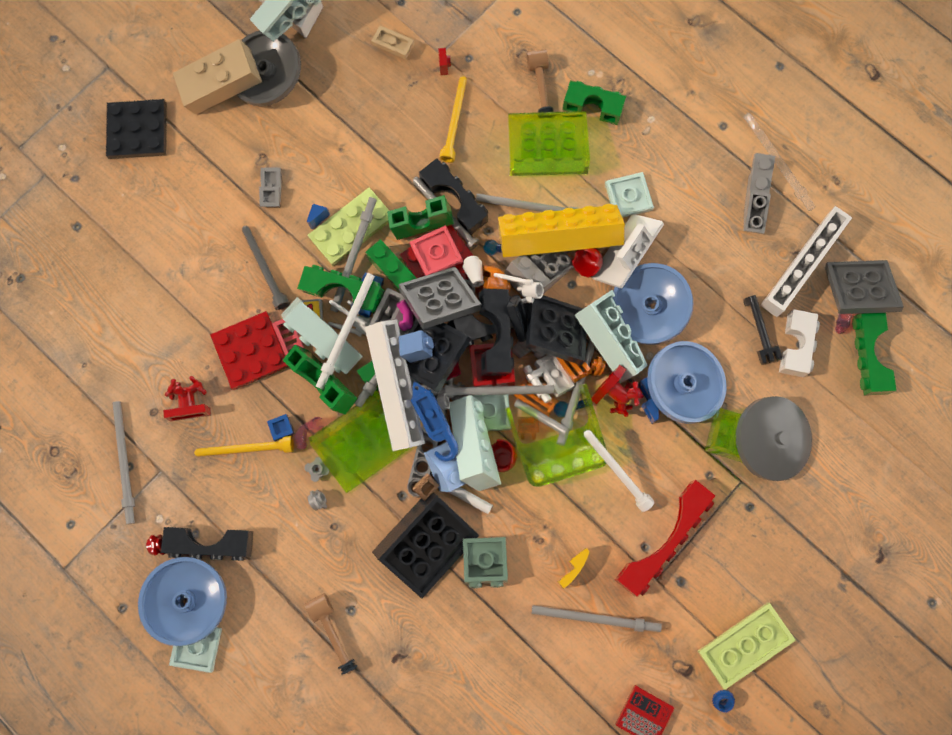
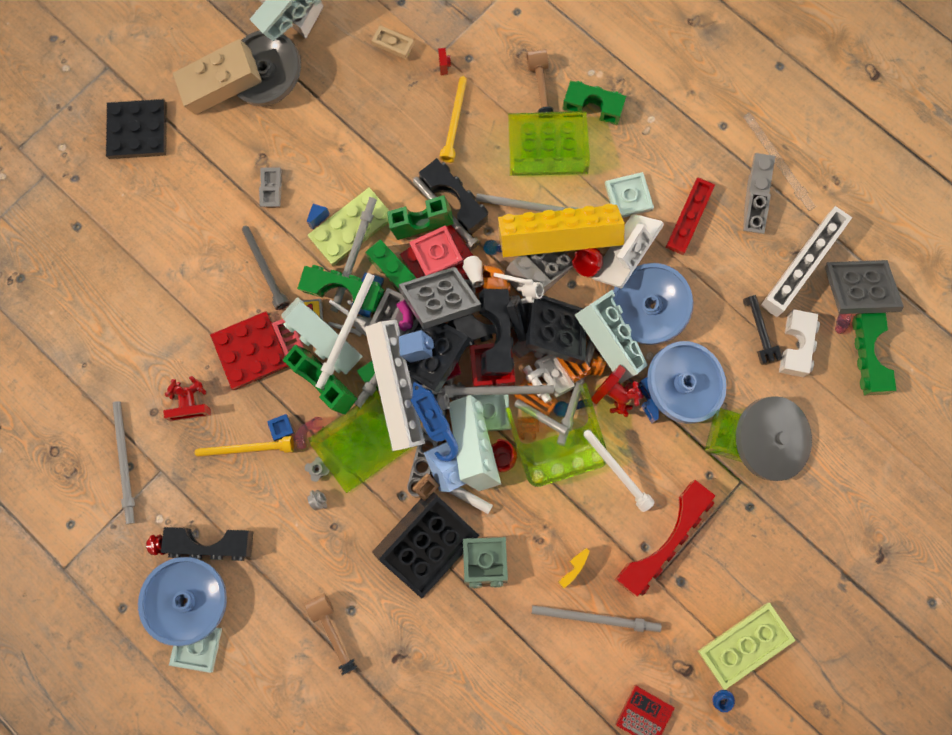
(690, 216): none -> red plate

